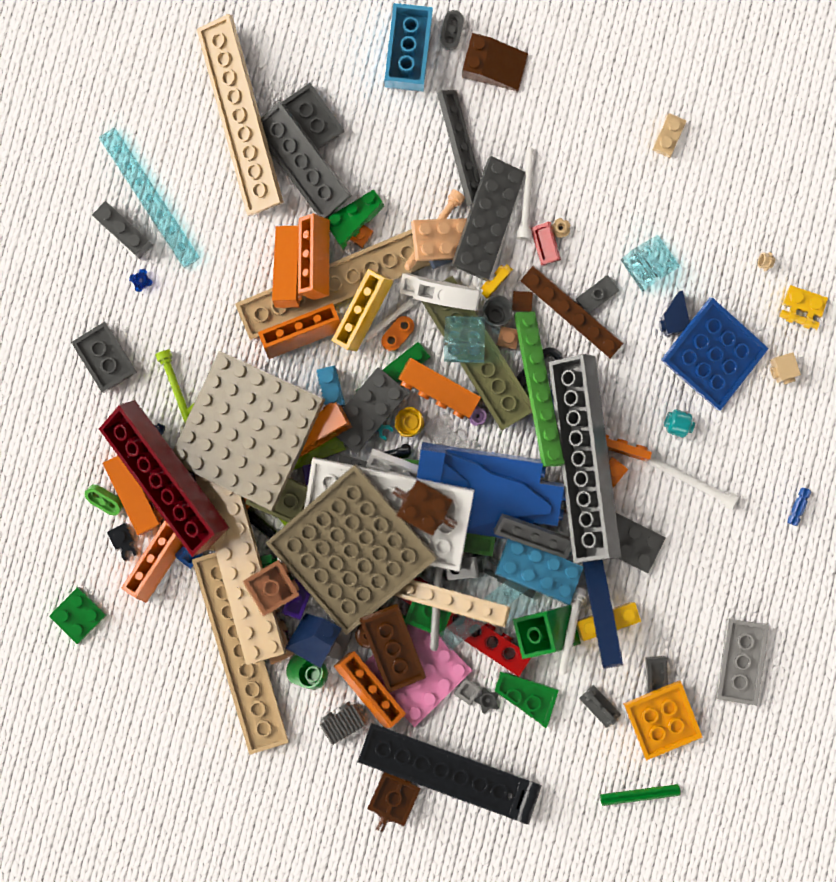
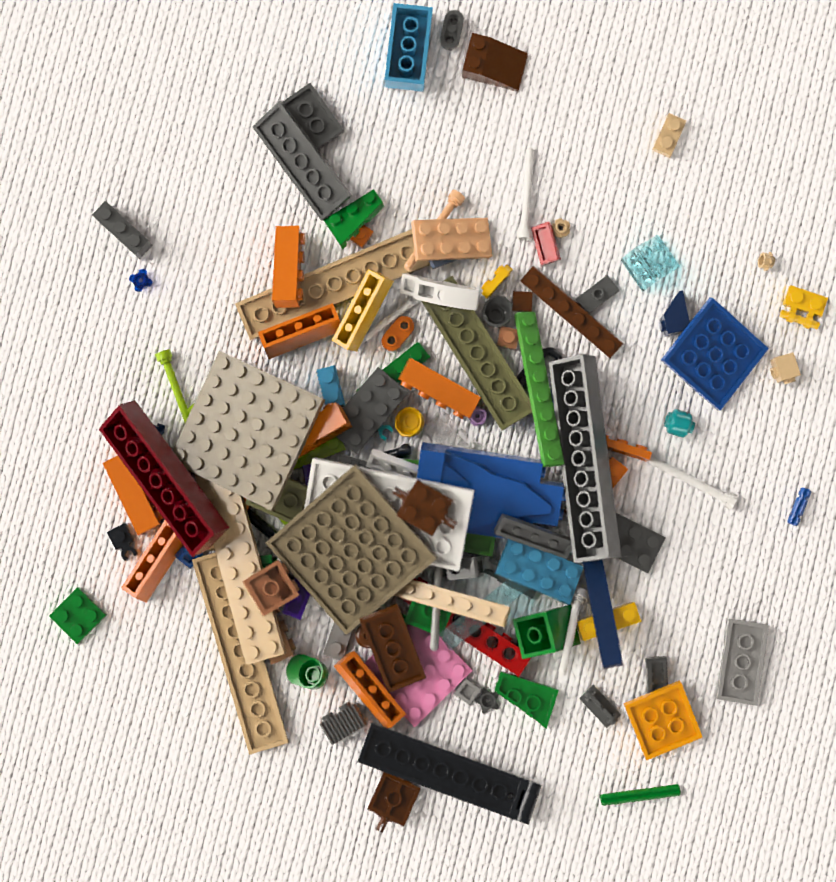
(103, 500): bright green plate -> none
(104, 357): dark grey plate -> none
(149, 197): clear light blue tile -> none
(239, 115): tan plate -> none
(313, 256): orange brick -> none
(313, 639): dark blue slope -> none
(460, 143): dark grey plate -> none
(464, 339): clear light blue bracket -> none
(488, 218): dark grey plate -> none

